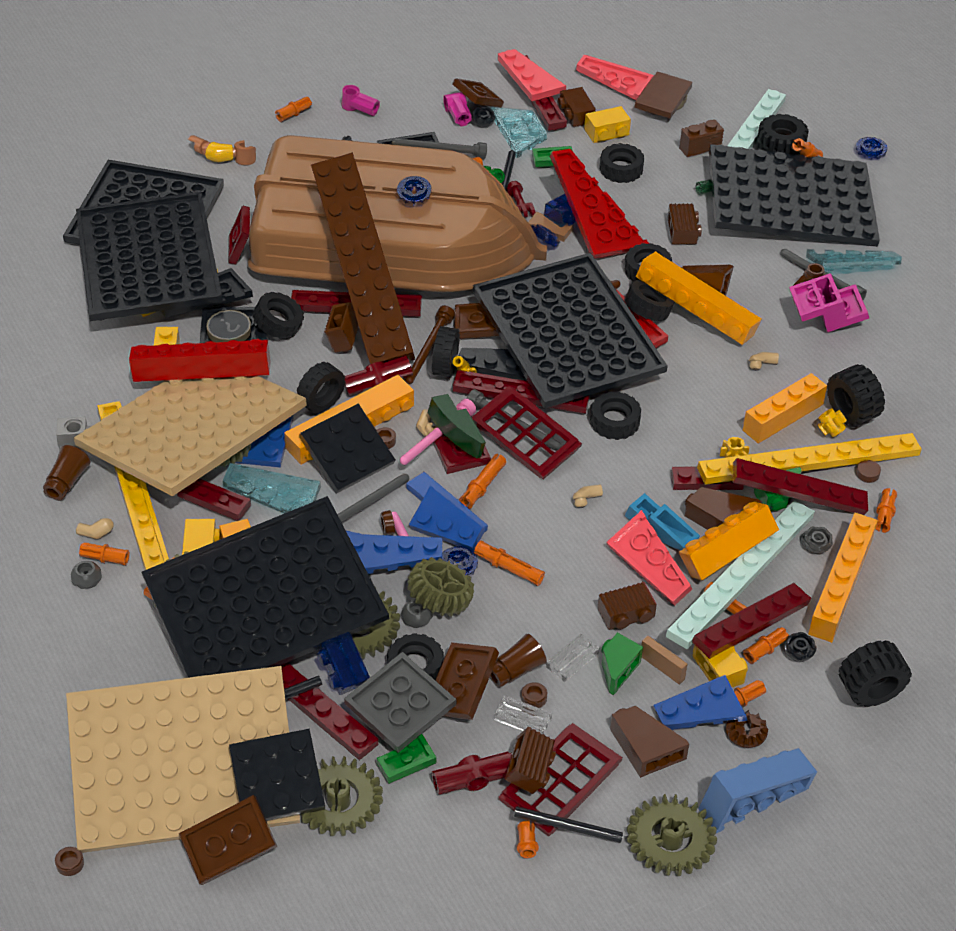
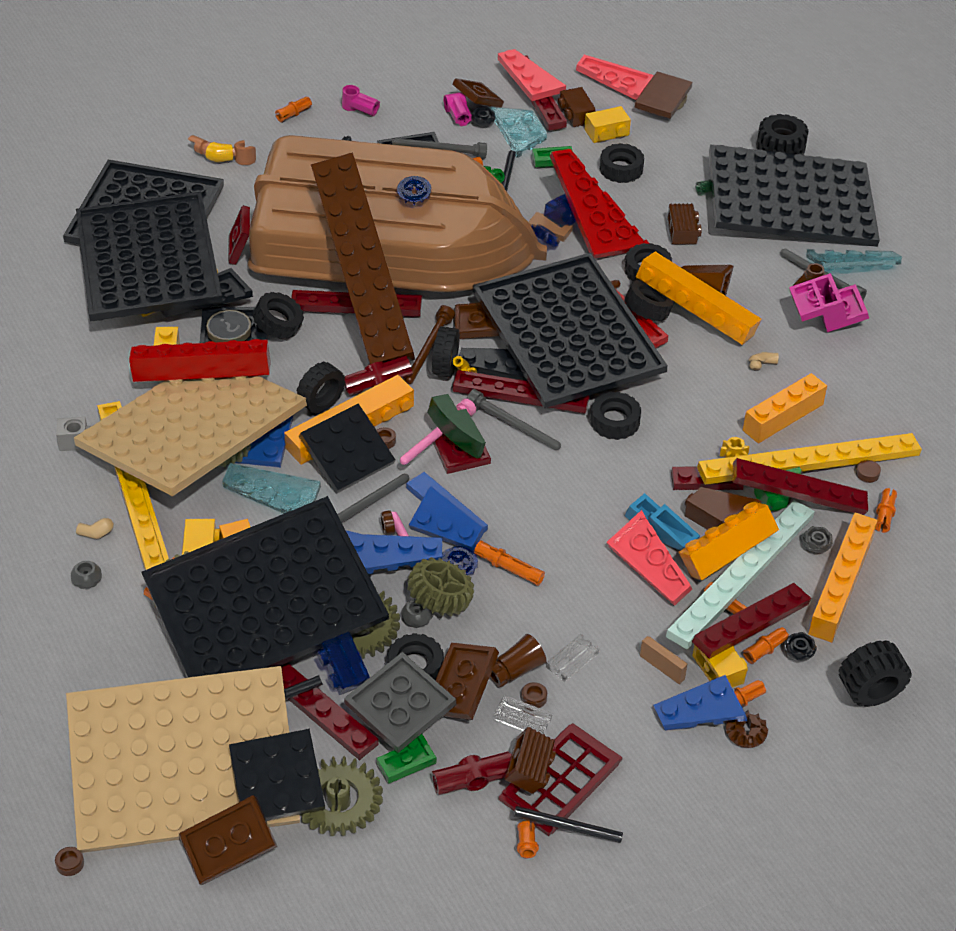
(66, 470): reddish brown plant -> none
(104, 553): orange axle -> none
(216, 499): dark red plate -> none
(341, 327): reddish brown brick -> none
(424, 424): tan arm -> none
(478, 486): orange pin -> none
(515, 189): dark red hinge -> none
(557, 458): dark red piece -> none
(586, 492): tan arm -> none
(619, 660): green slope -> none
(627, 606): reddish brown brick -> none
(647, 741): reddish brown slope -> none
(677, 823): olive gear -> none
(697, 138): reddish brown brick -> none
(748, 133): light aqua plate -> none
(756, 786): medium blue wedge -> none
(806, 148): orange pin -> none
(832, 422): yellow gear -> none
(856, 394): black tyre -> none
(877, 150): clear blue gear -> none

